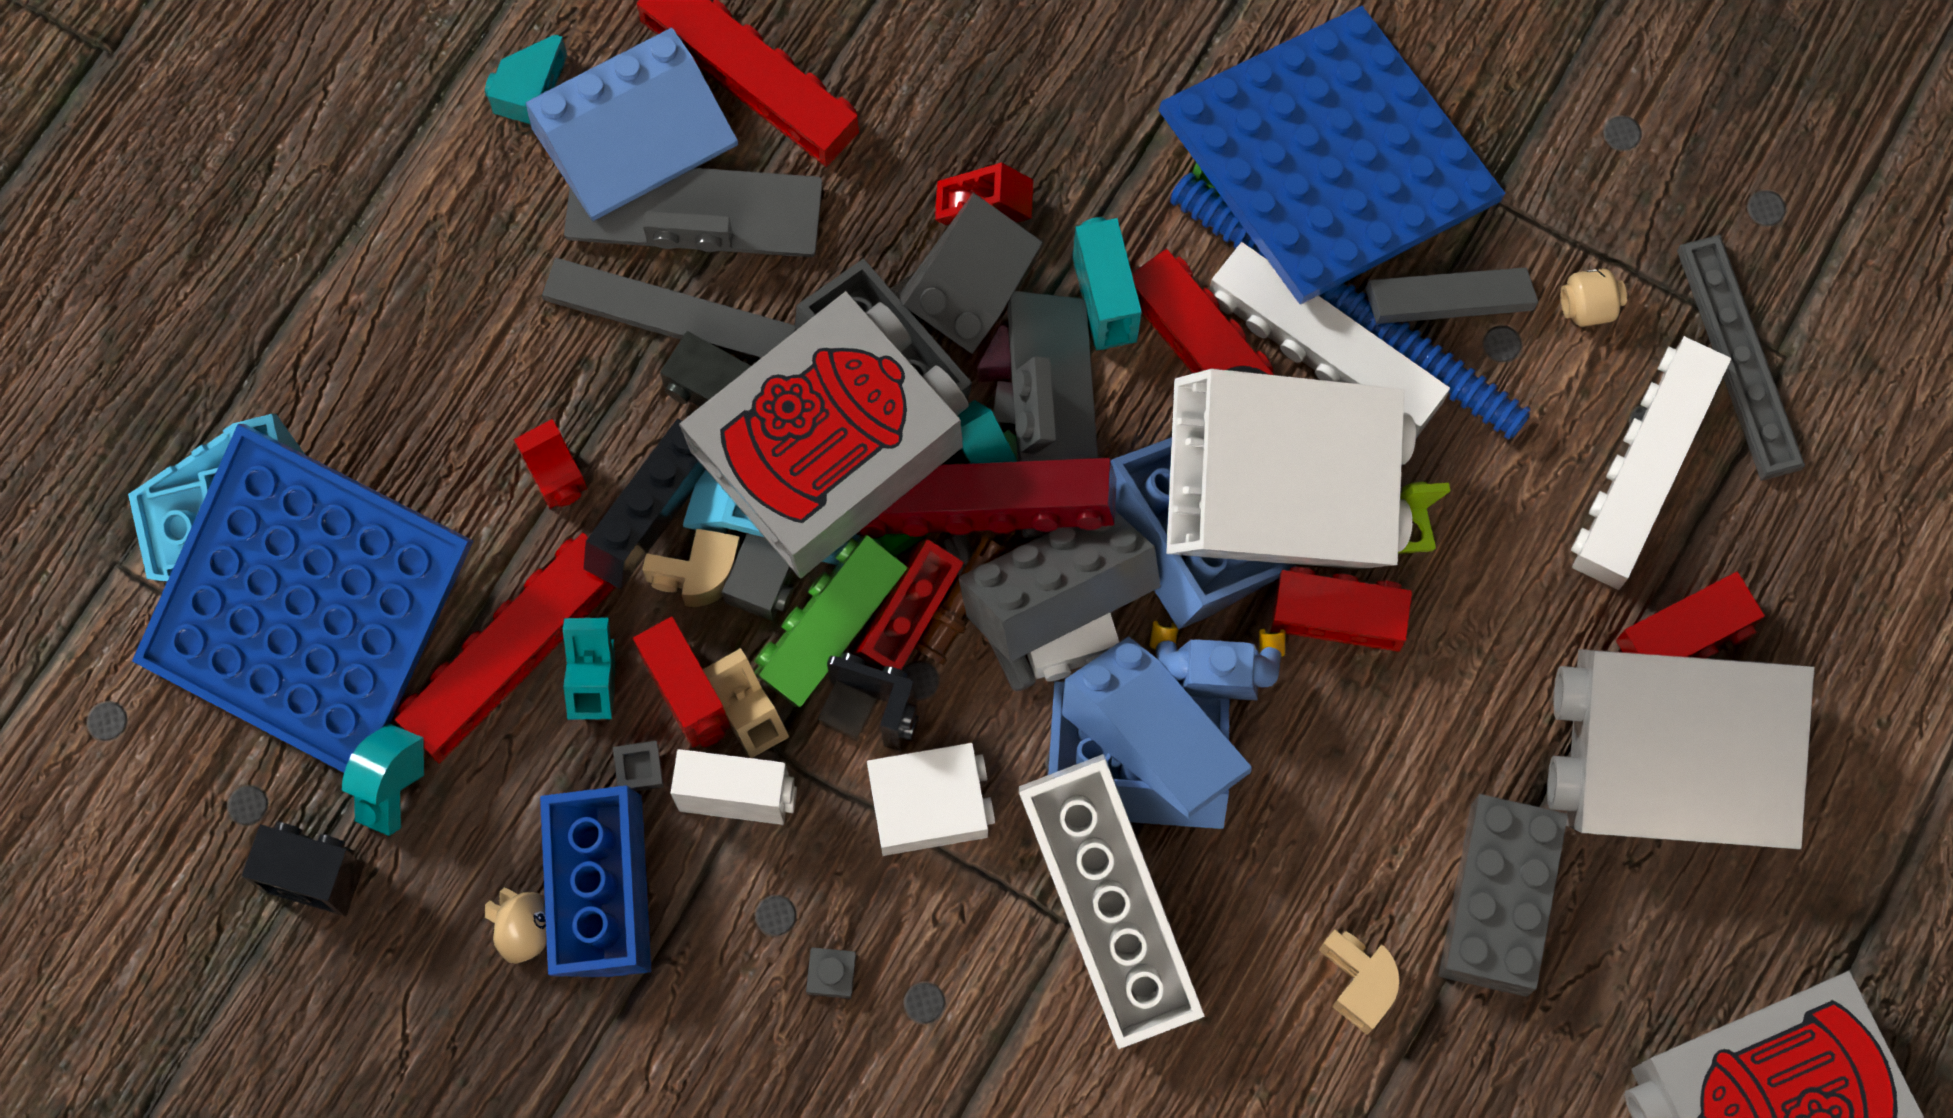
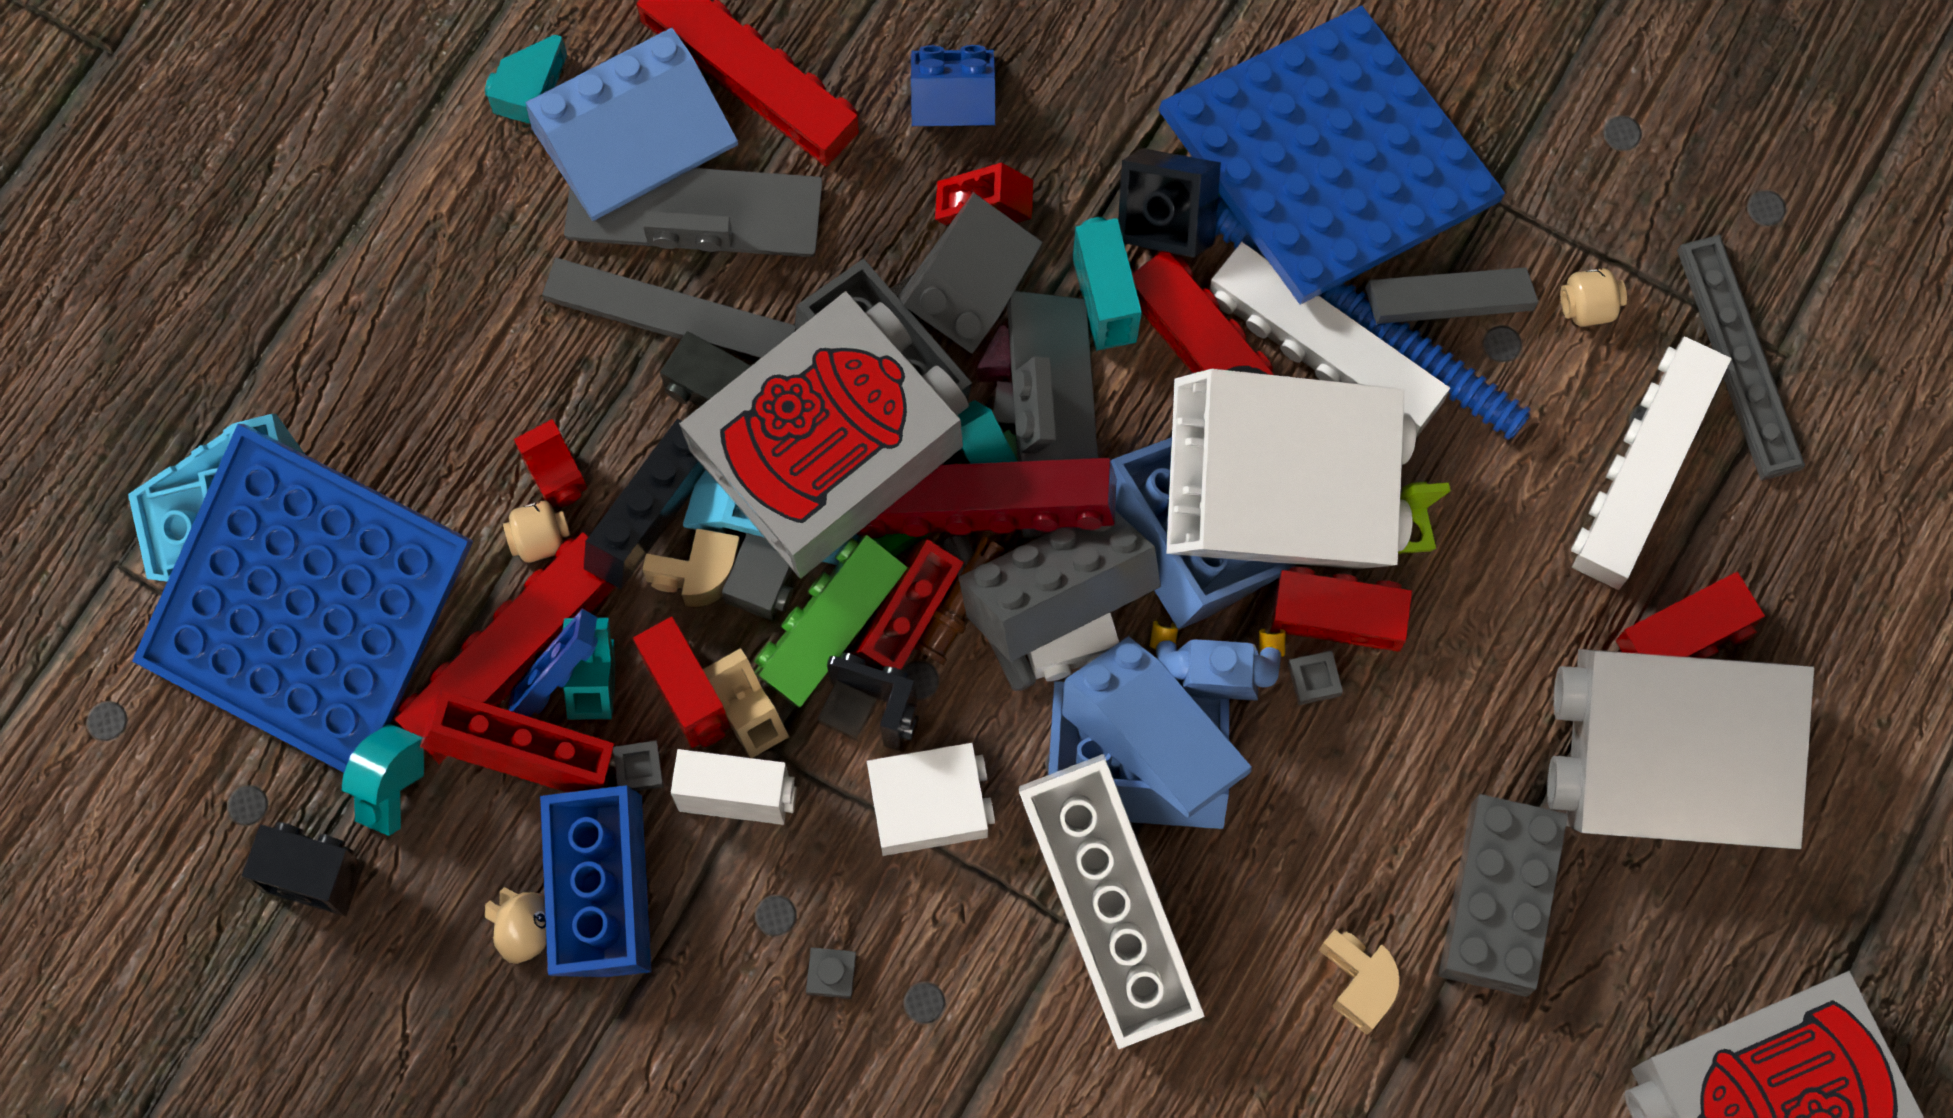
(516, 744): none -> red brick
(535, 531): none -> tan head
(555, 665): none -> blue plate
(952, 86): none -> blue slope
(1168, 202): none -> black brick
(1315, 678): none -> dark grey plate

